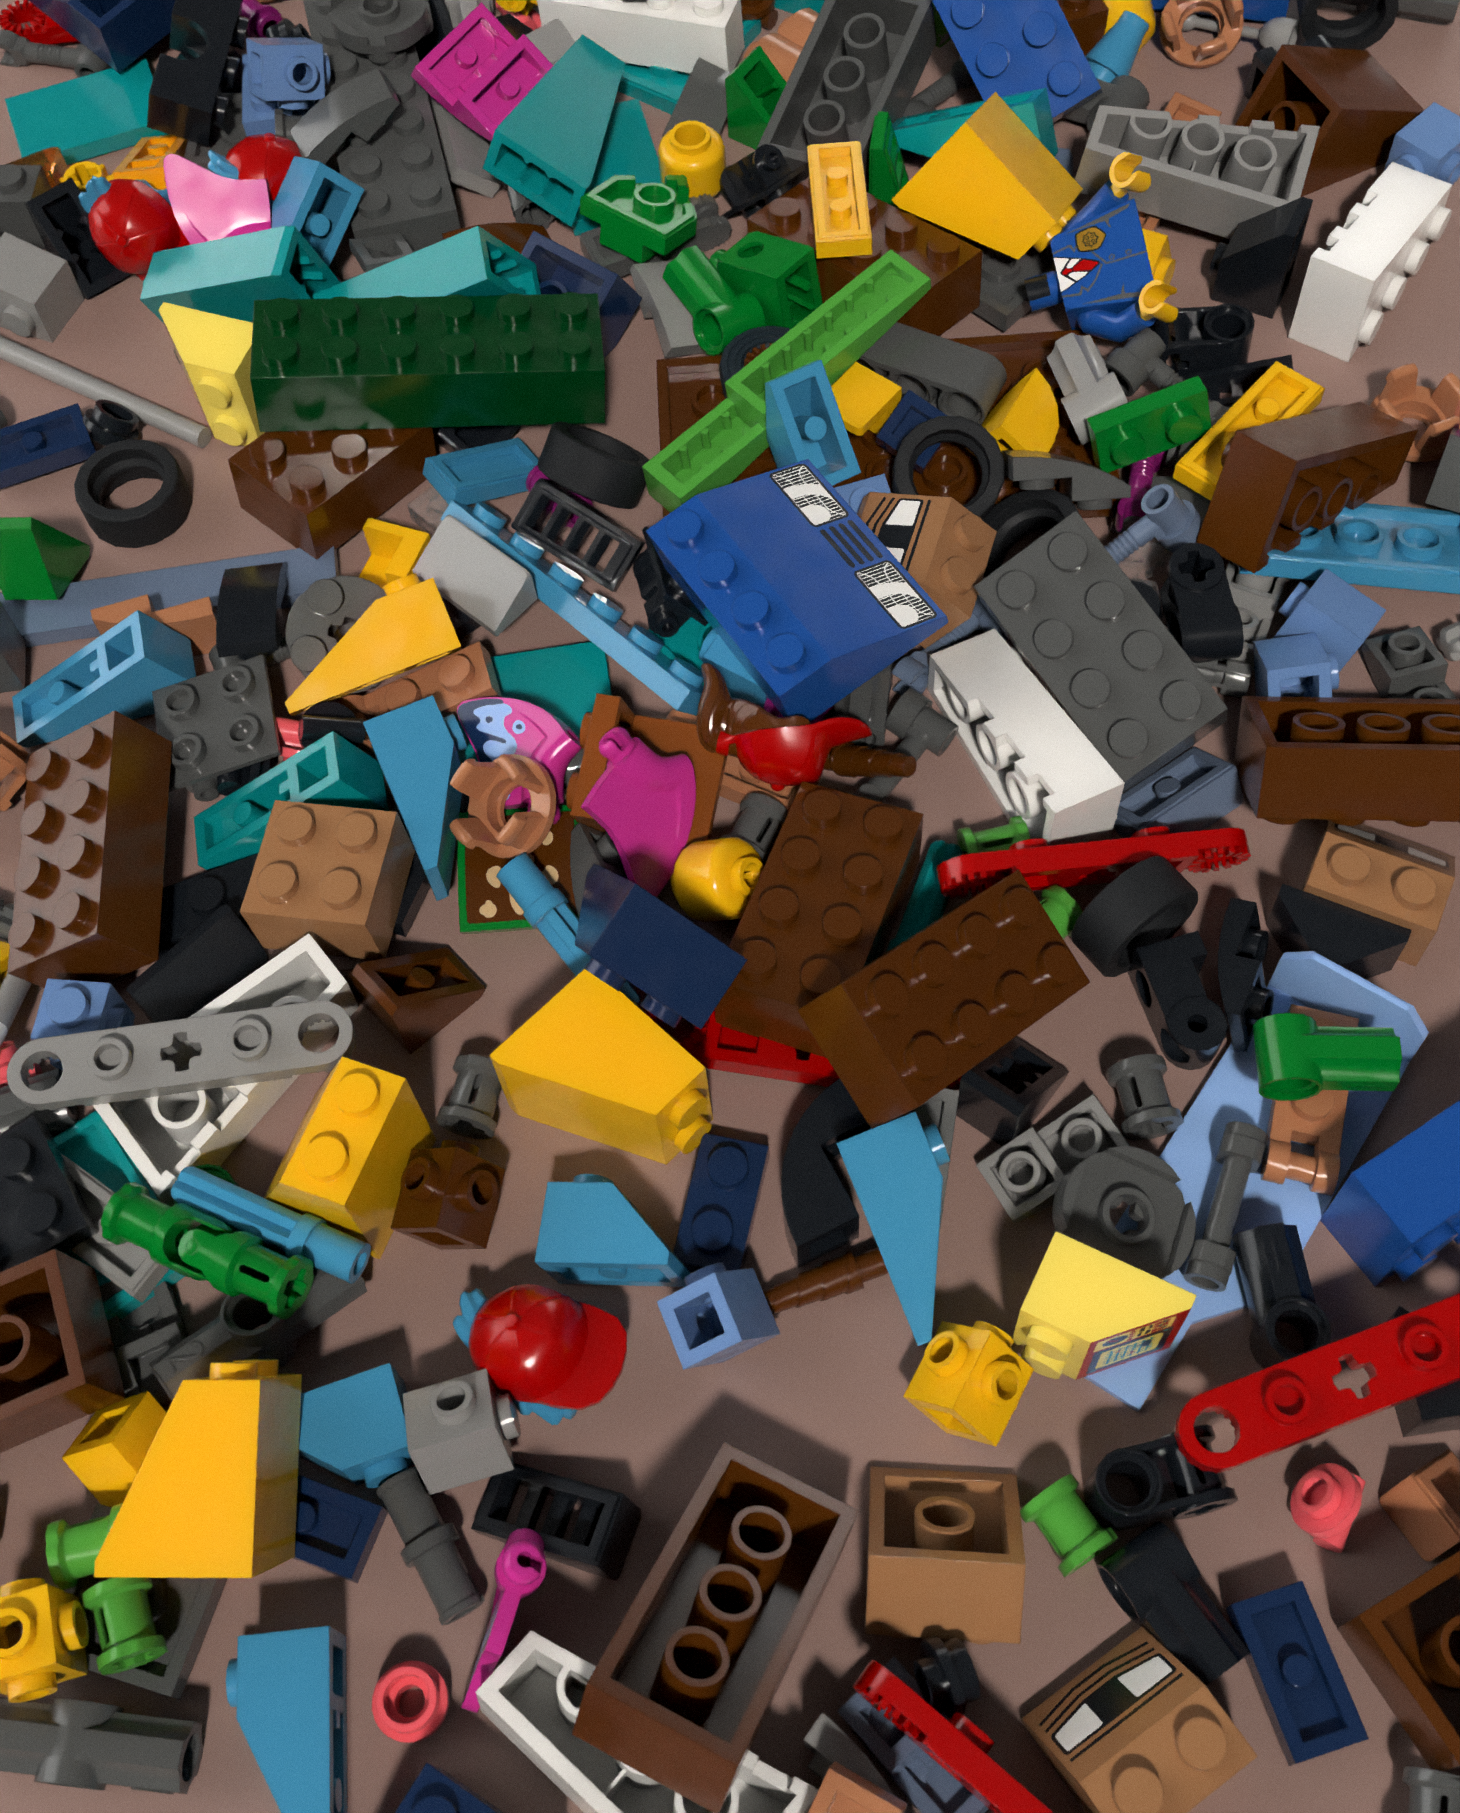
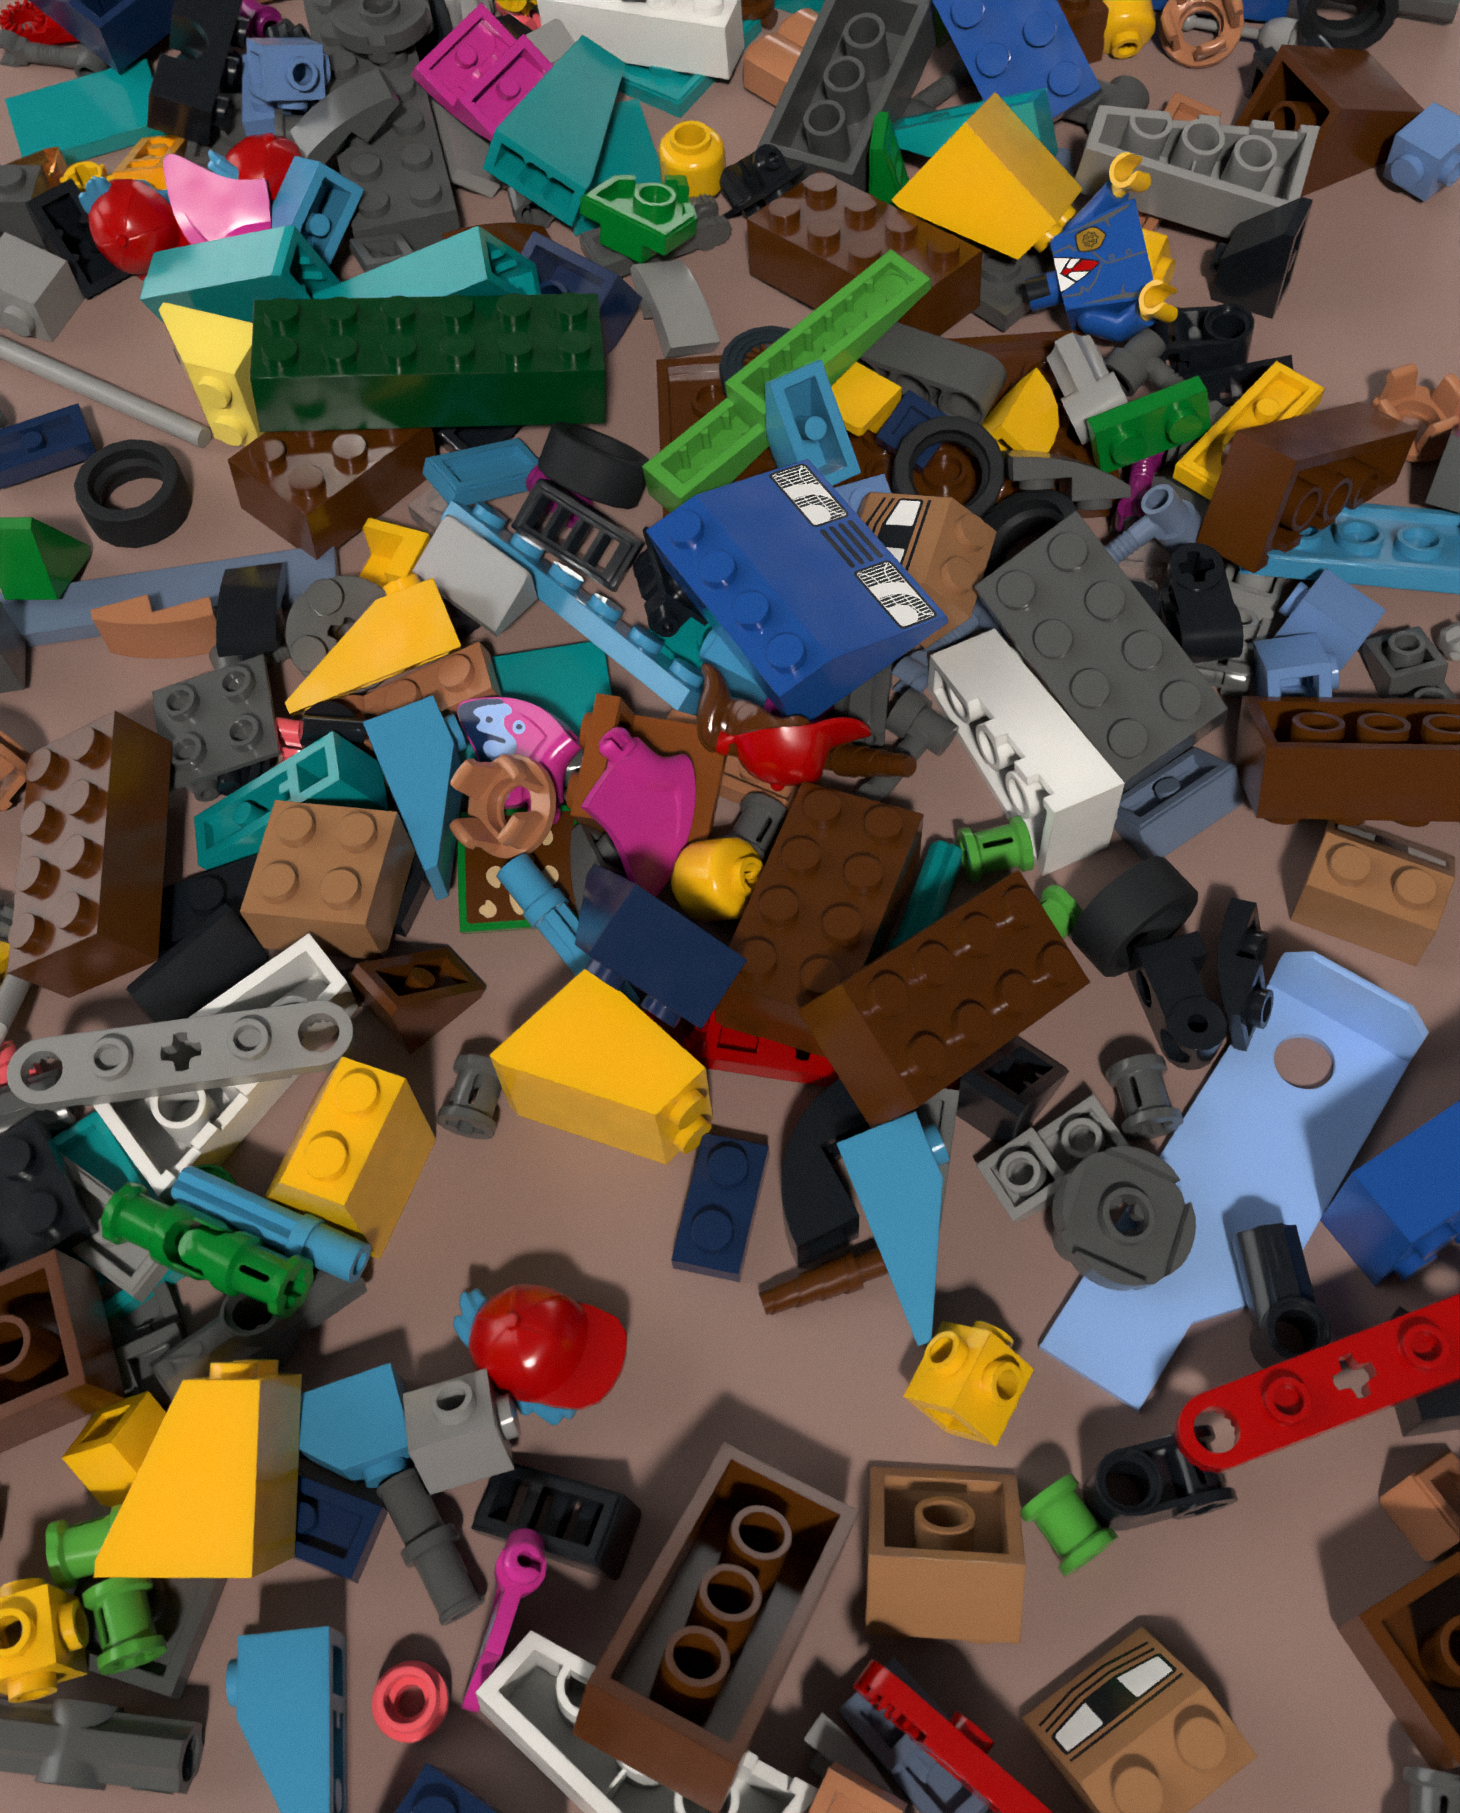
(79, 1008): medium blue brick -> none
(102, 677): dark azure slope -> none
(111, 422): black plate -> none
(448, 1196): reddish brown brick -> none
(601, 1238): dark azure slope -> none
(702, 97): dark grey slope -> none
(715, 307): green piece -> none
(717, 1315): medium blue brick -> none
(752, 97): green slope -> none
(776, 273): green torso -> none
(839, 200): yellow tile -> none
(946, 1675): black plate -> none
(1092, 861): red piece -> none
(1094, 1312): light yellow slope -> none
(1118, 47): dark azure cone -> none
(1159, 1586): black piece -> none
(1210, 1257): dark grey bar -> none
(1296, 1673): dark blue plate -> none
(1303, 1059): green piece -> none
(1308, 1121): nougat plate -> none
(1327, 1504): coral plate -> none
(1336, 932): black slope -> none
(1369, 261): white wedge -> none

